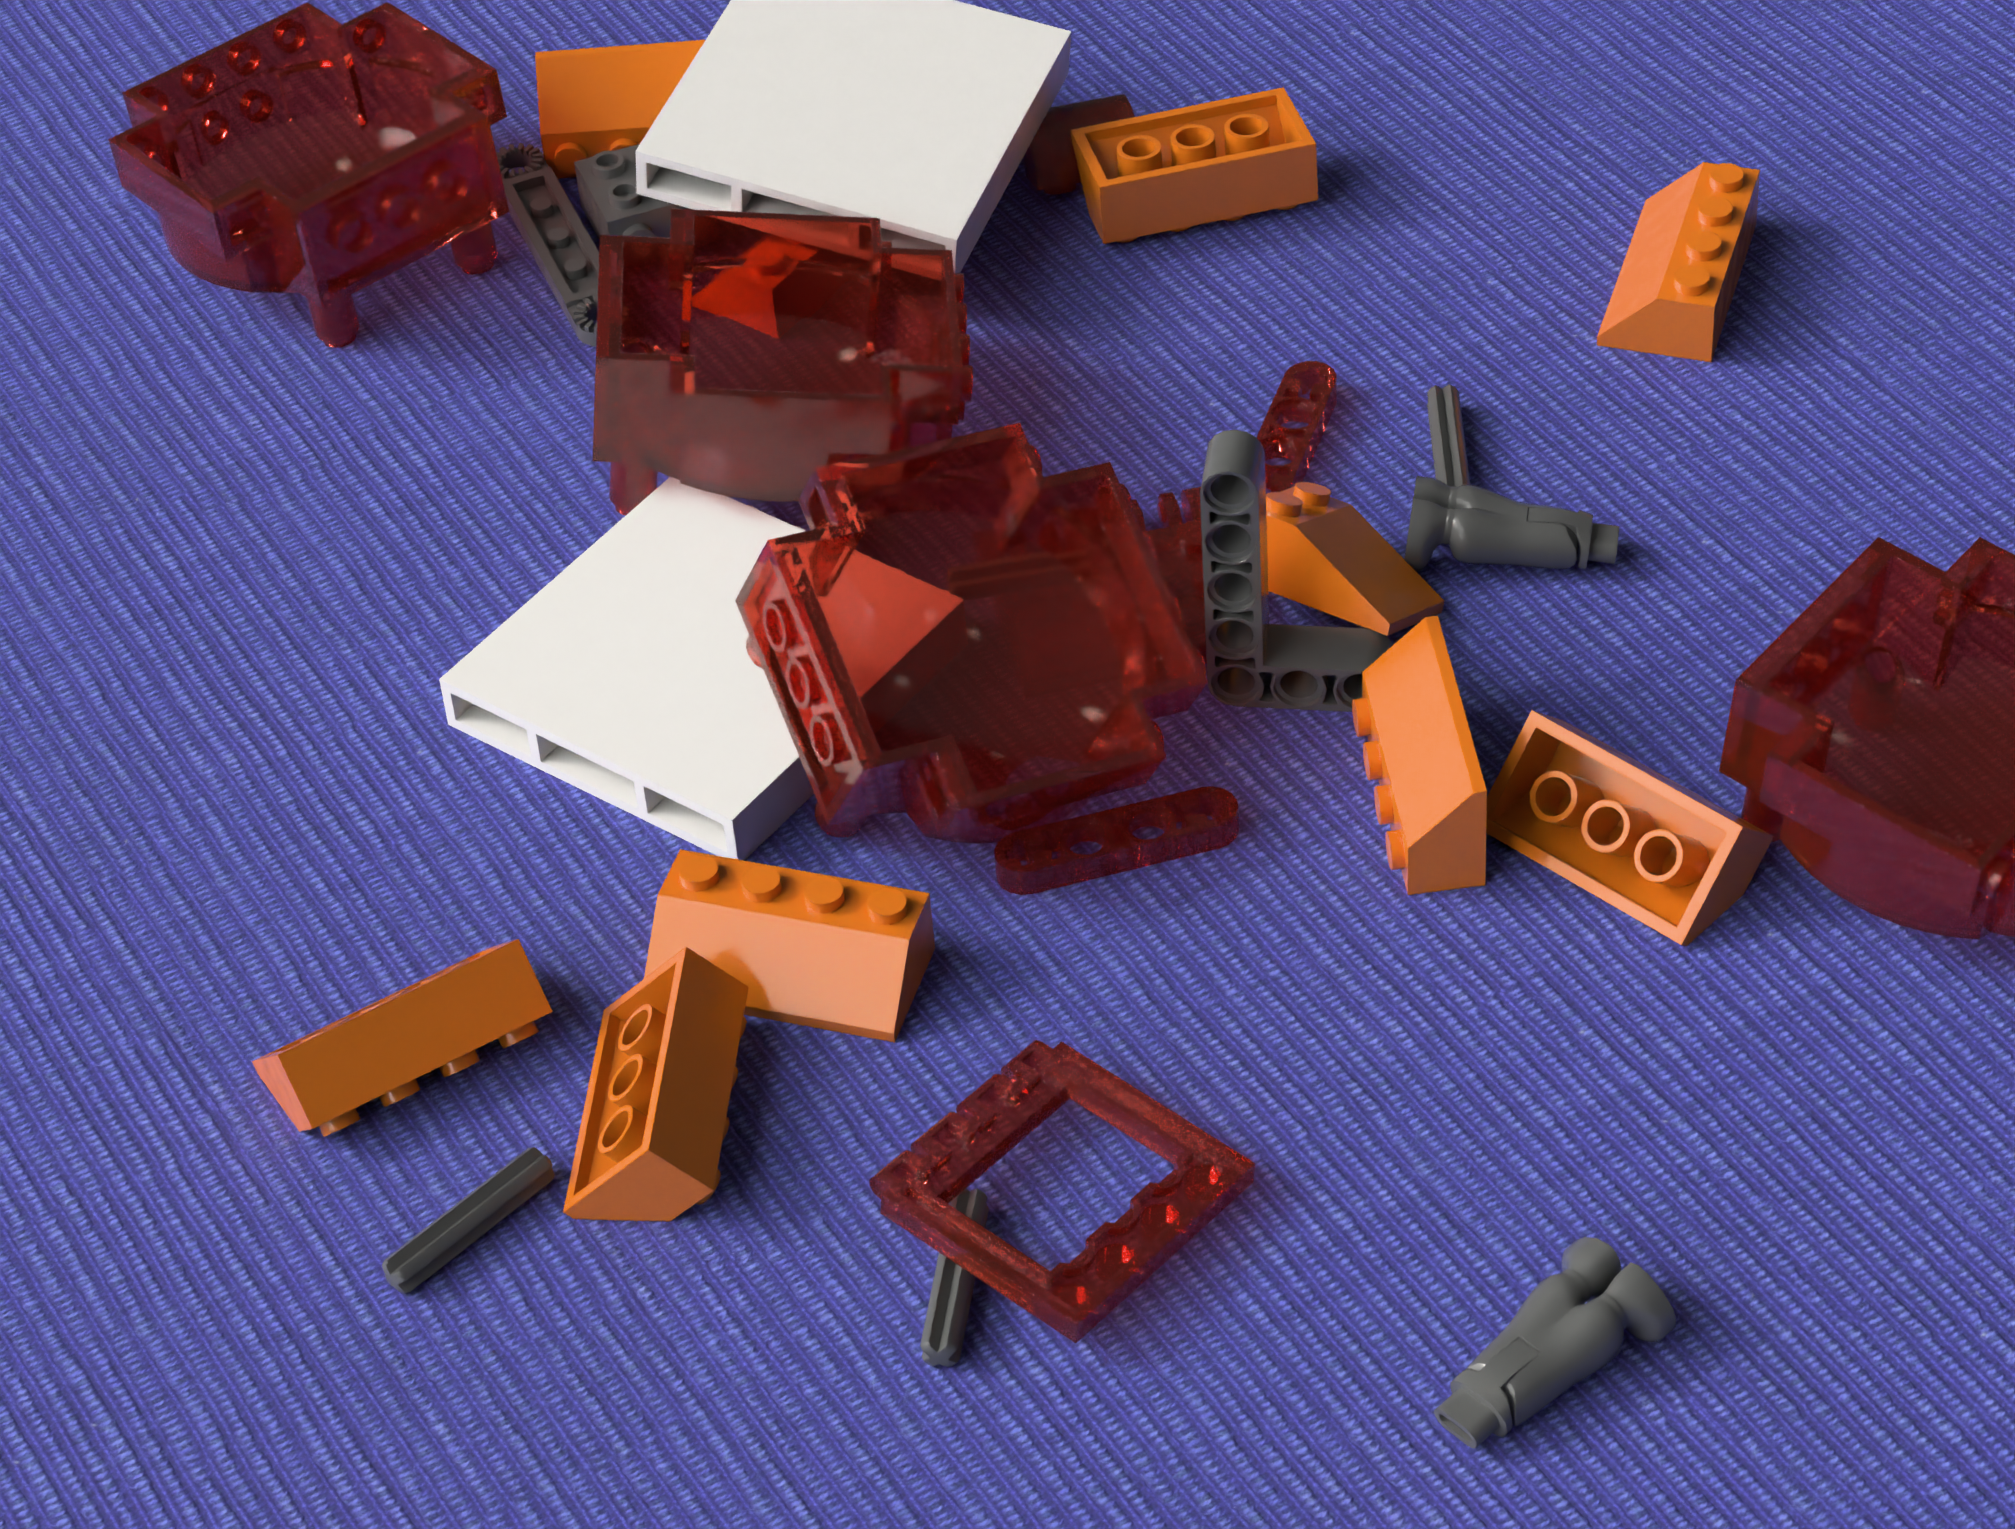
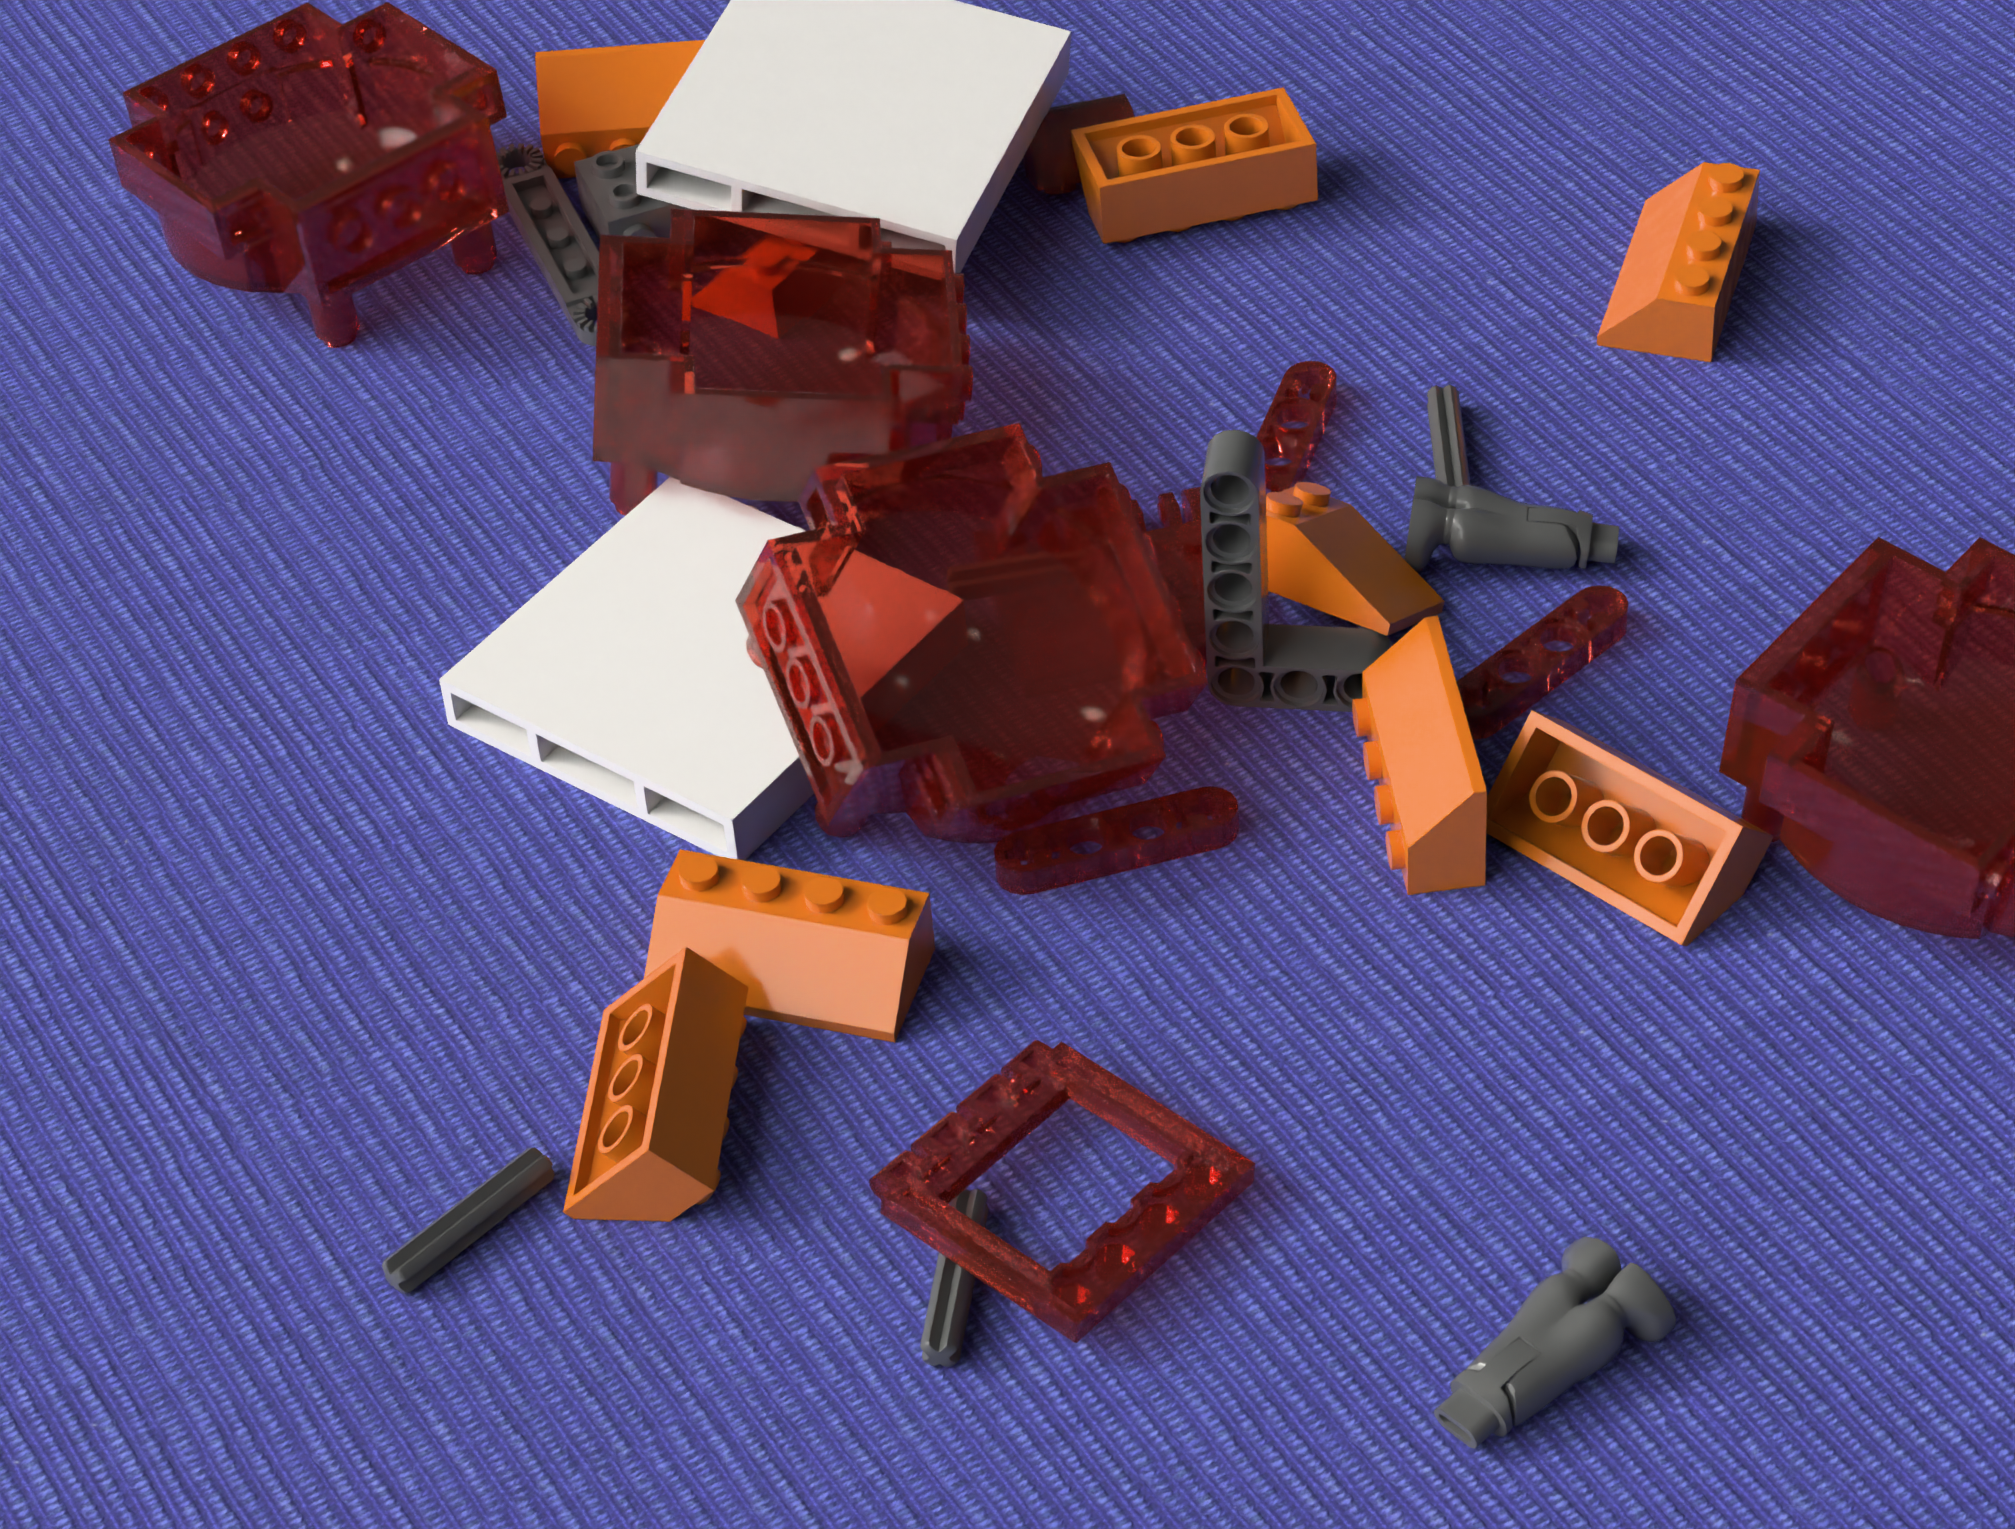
(404, 1037): orange slope -> none
(1547, 668): none -> clear red beam

